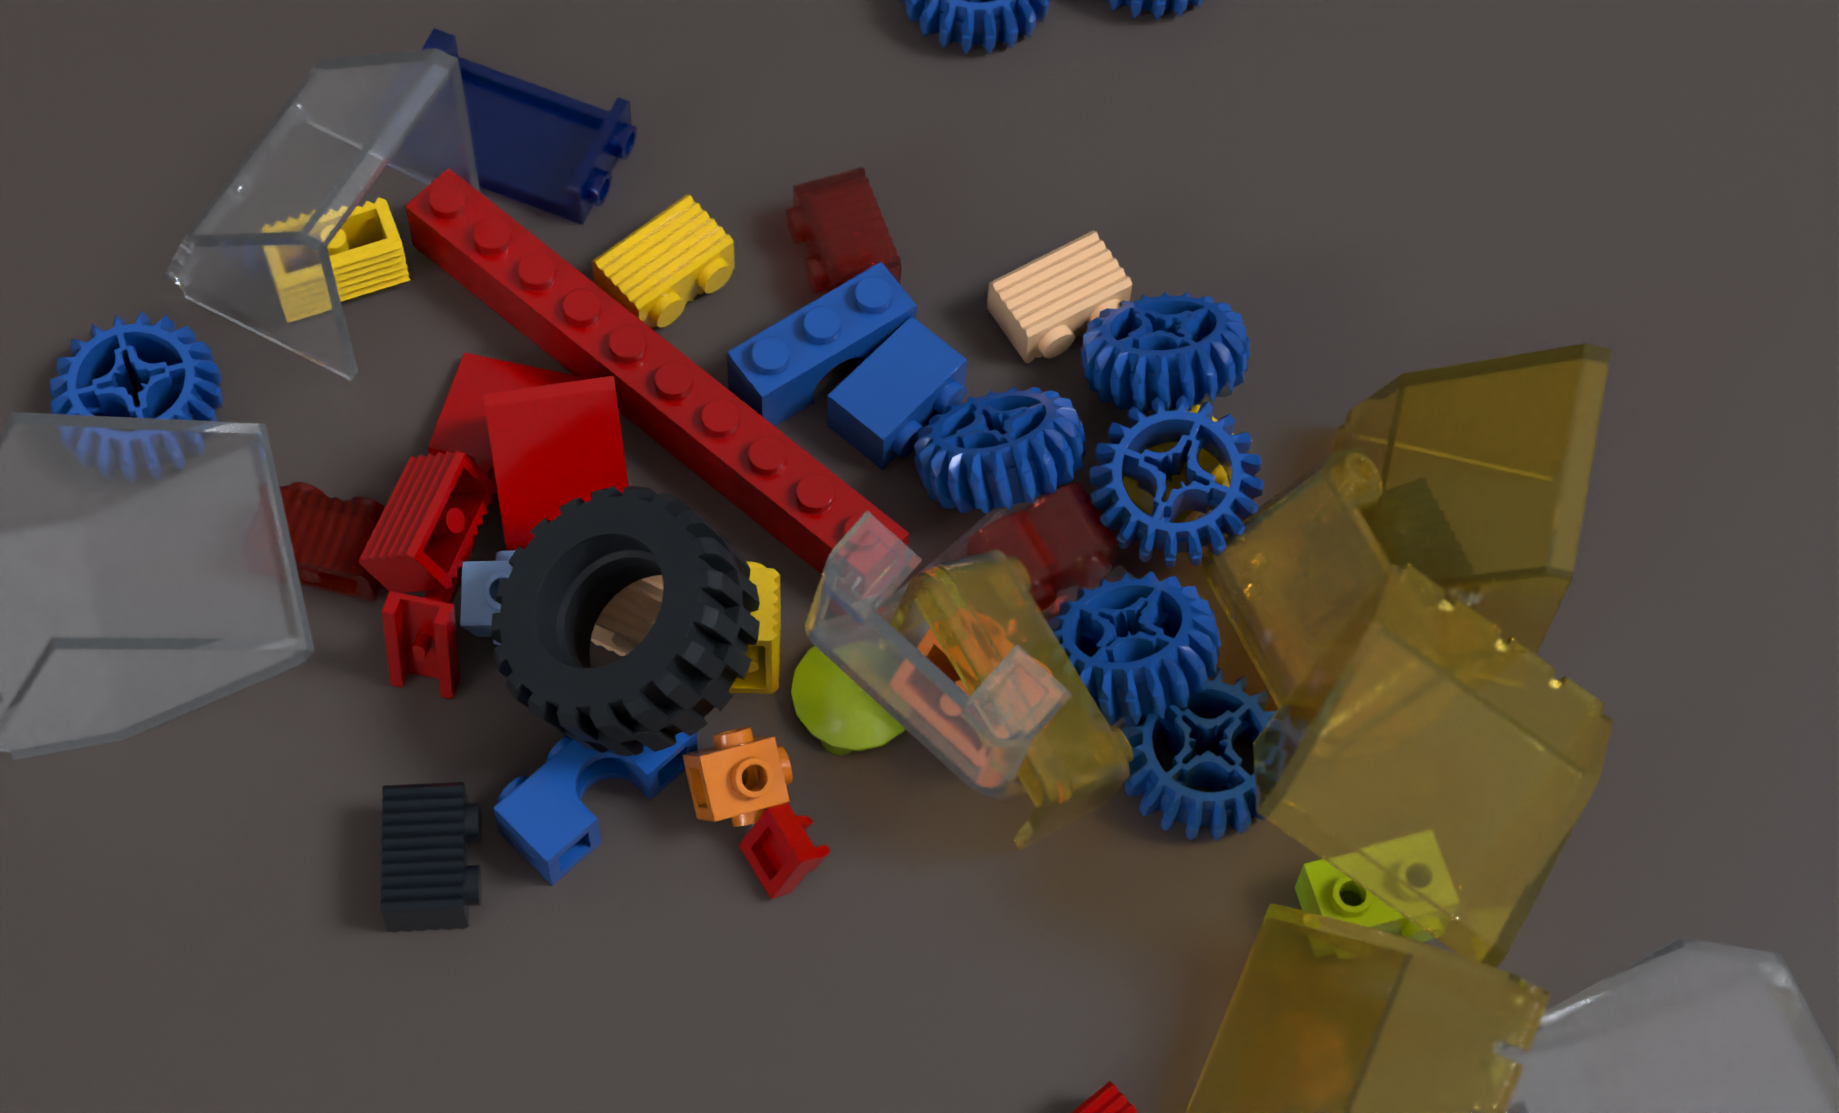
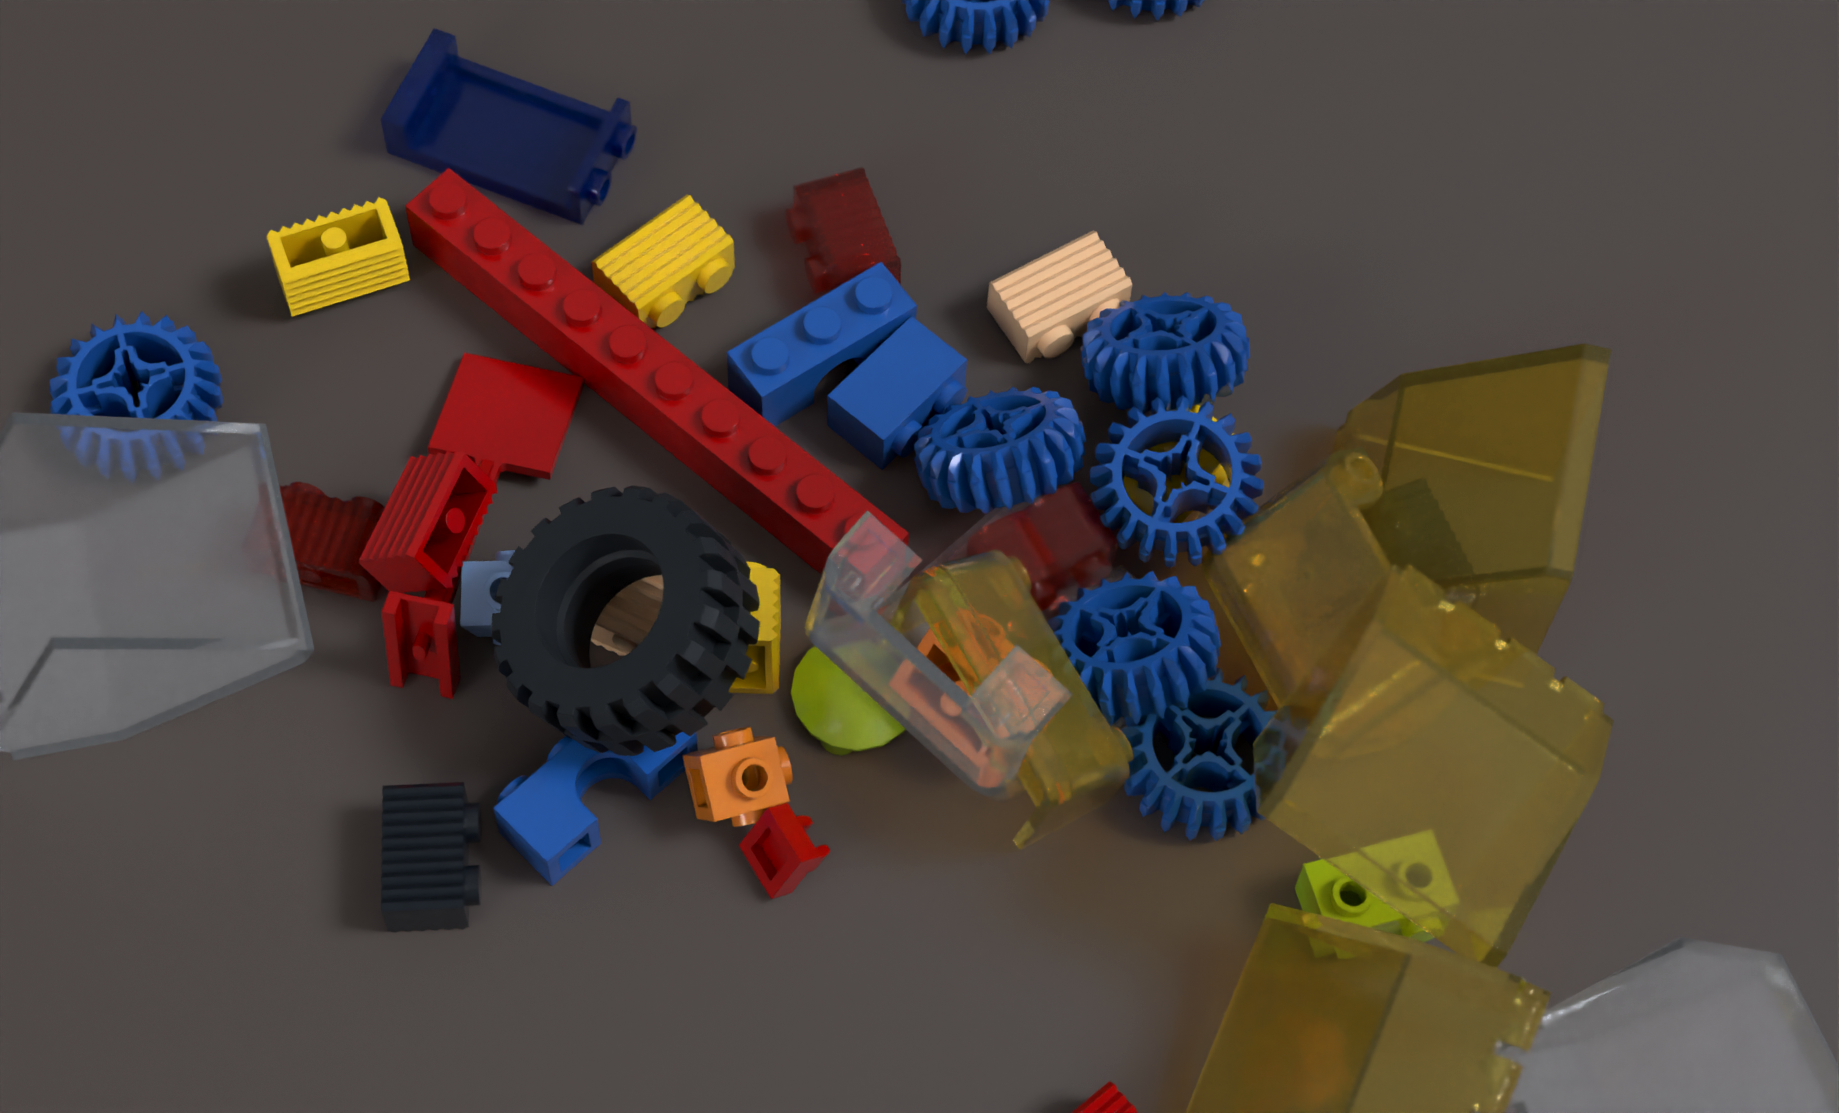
(266, 233): clear windscreen -> none
(551, 449): red slope -> none

